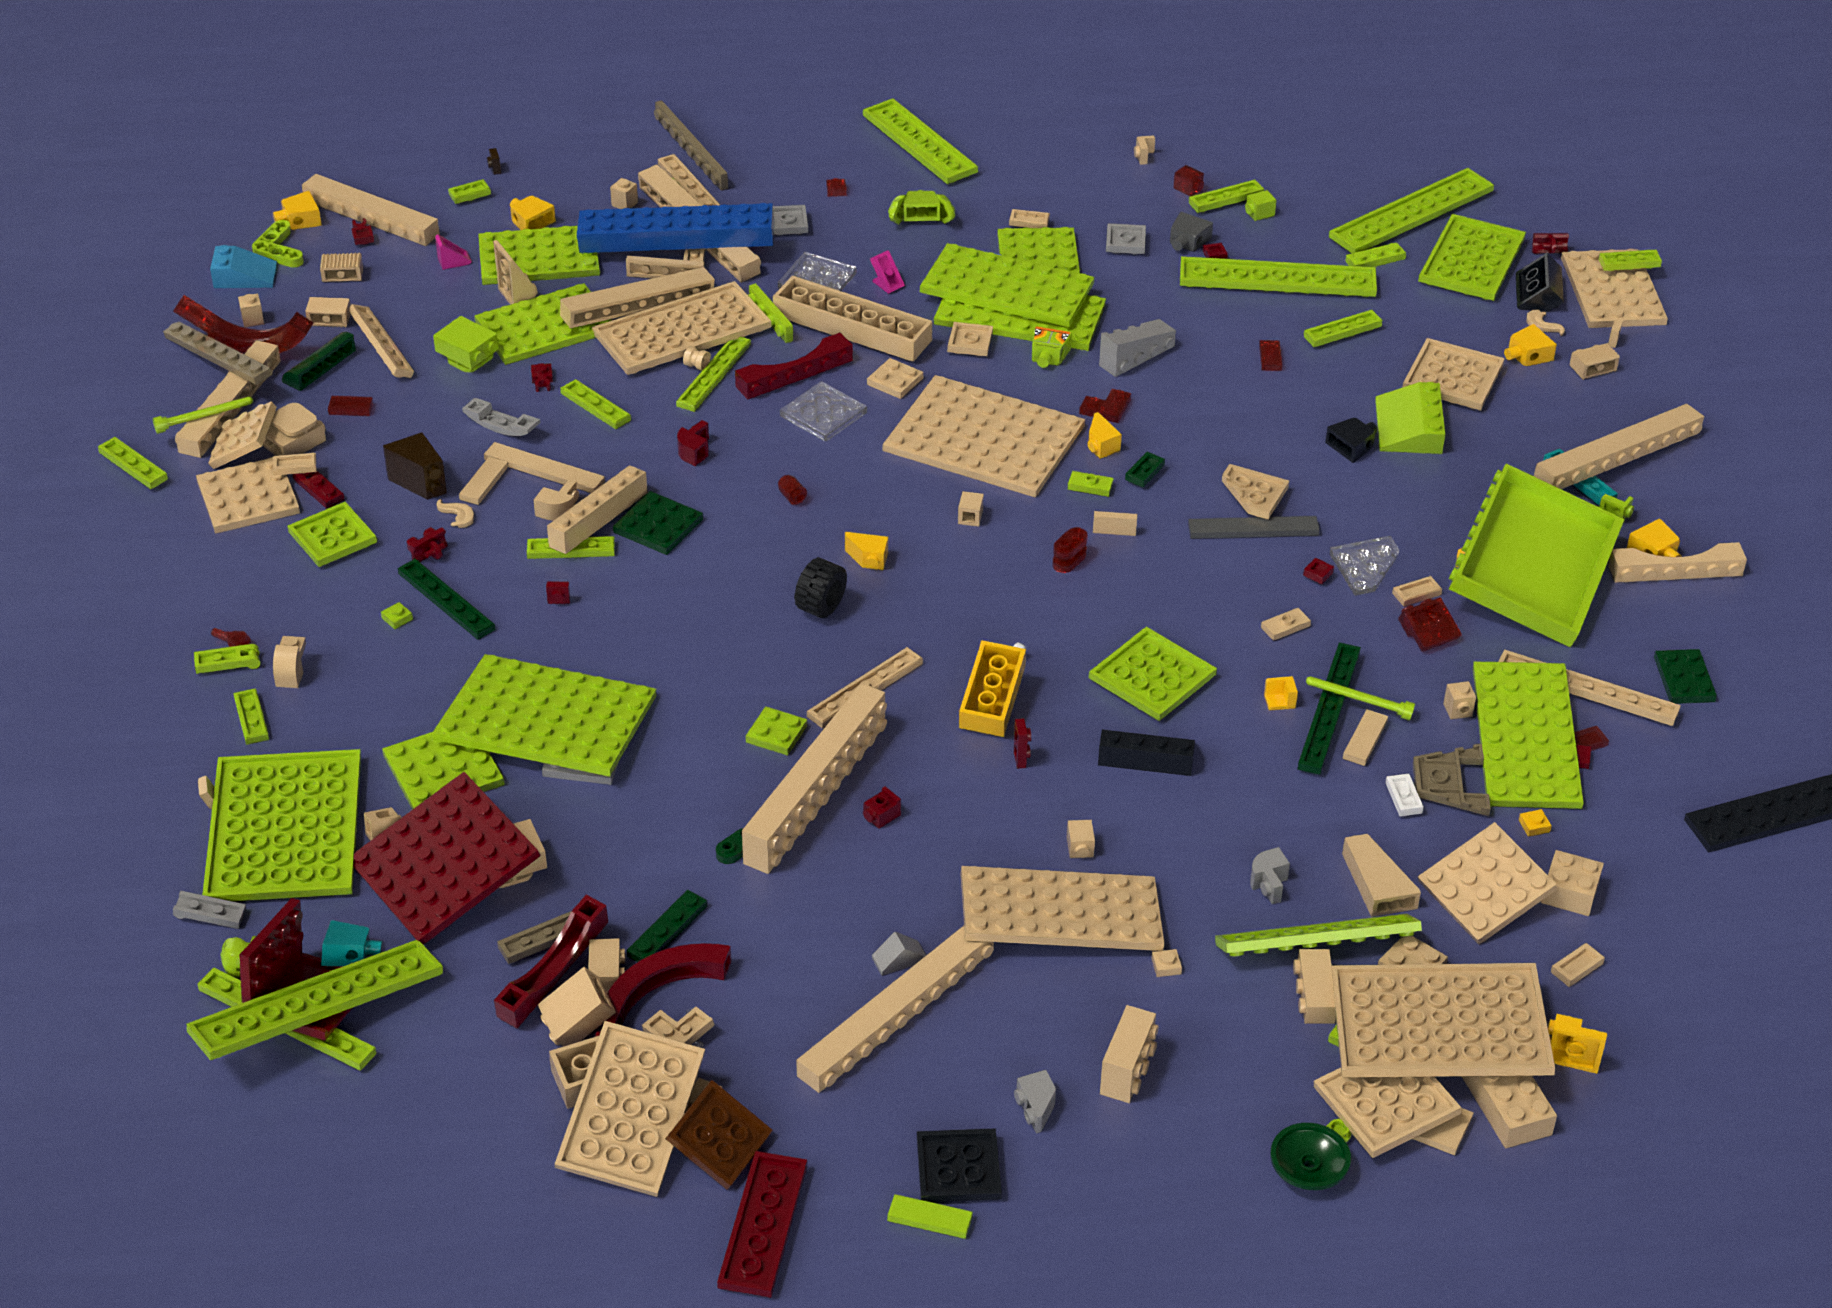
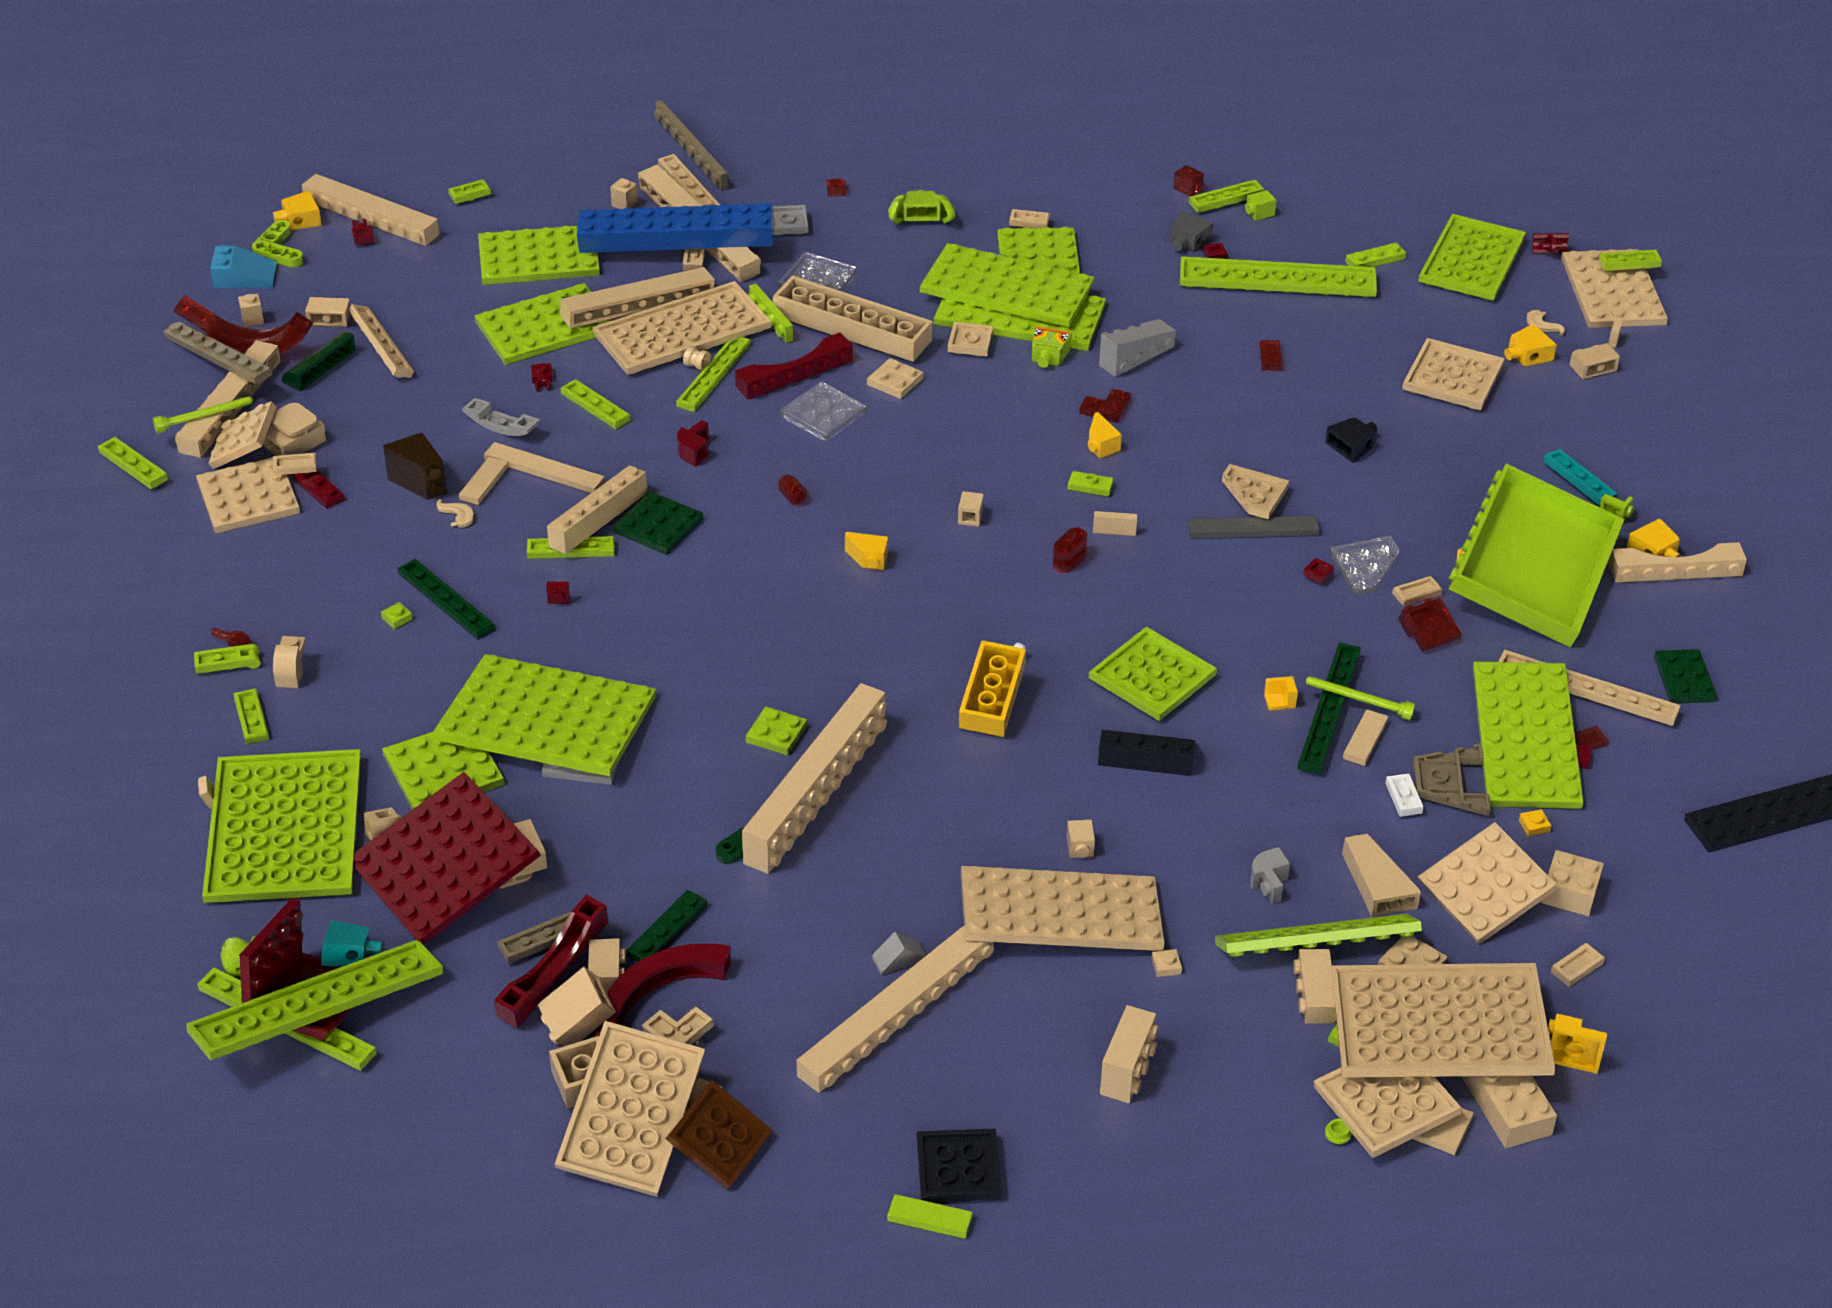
(209, 910): light grey hinge -> none
(332, 534): lime plate -> none
(341, 267): tan brick -> none
(350, 405): clear red tile -> none
(430, 545): dark red hips -> none
(450, 254): dark pink slope -> none
(466, 344): lime brick -> none
(493, 161): dark brown plate -> none
(511, 280): tan slope -> none
(532, 213): yellow torso -> none
(552, 504): tan brick -> none
(656, 267): tan plate -> none
(762, 1224): dark red plate -> none
(820, 587): black tyre -> none
(878, 678): tan tile -> none
(882, 808): dark red brick -> none
(887, 272): dark pink slope -> none
(920, 141): lime plate -> none
(984, 435): tan plate -> none
(1021, 737): dark red plate -> none
(1037, 1098): light grey slope -> none
(1126, 238): light grey plate -> none
(1143, 146): tan bracket -> none
(1145, 469): dark green plate -> none
(1285, 624): tan plate -> none
(1310, 1156): dark green dish -> none
(1342, 328): lime plate -> none
(1411, 211): lime plate -> none
(1411, 419): lime slope -> none
(1459, 700): tan brick -> none
(1540, 285): black slope -> none
(1620, 447): tan brick -> none

